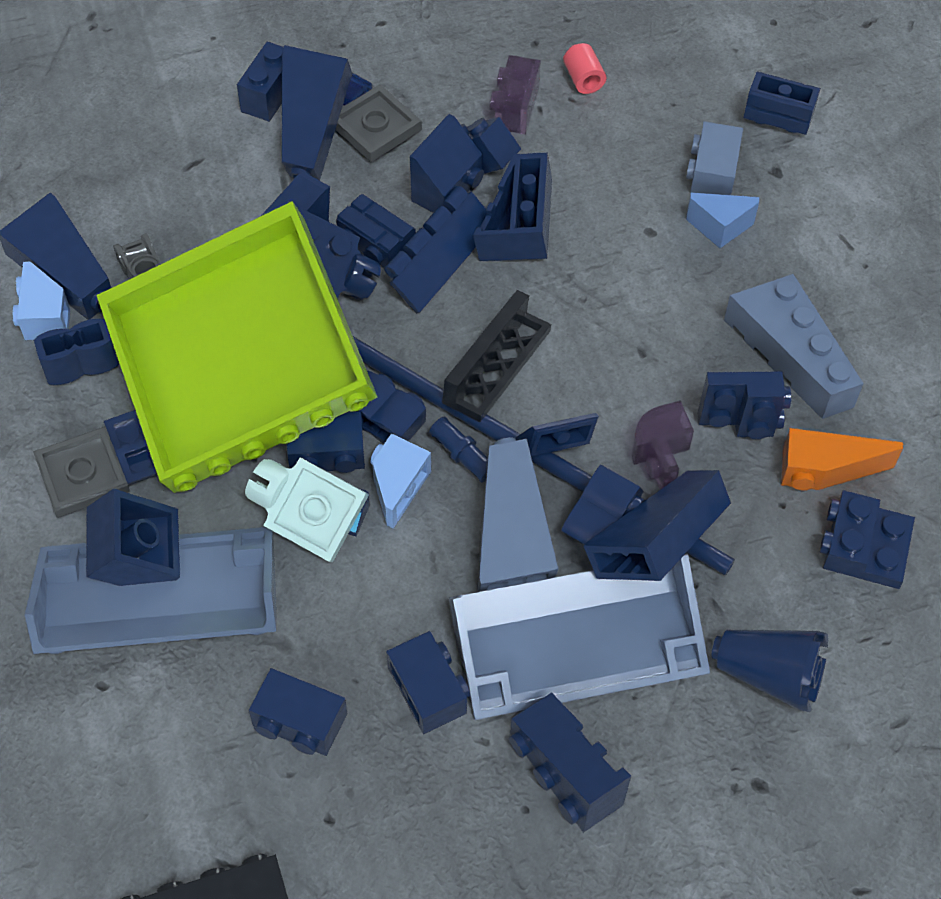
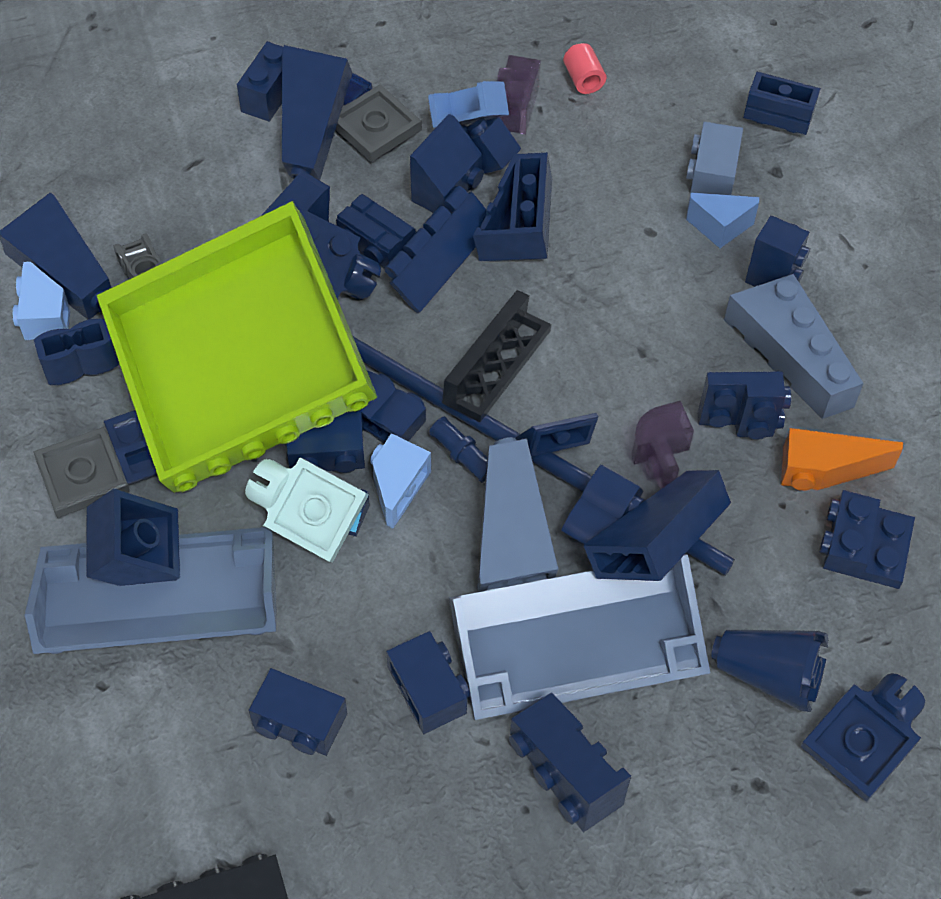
(471, 104): none -> medium blue panel
(778, 252): none -> dark blue brick
(867, 734): none -> dark blue plate

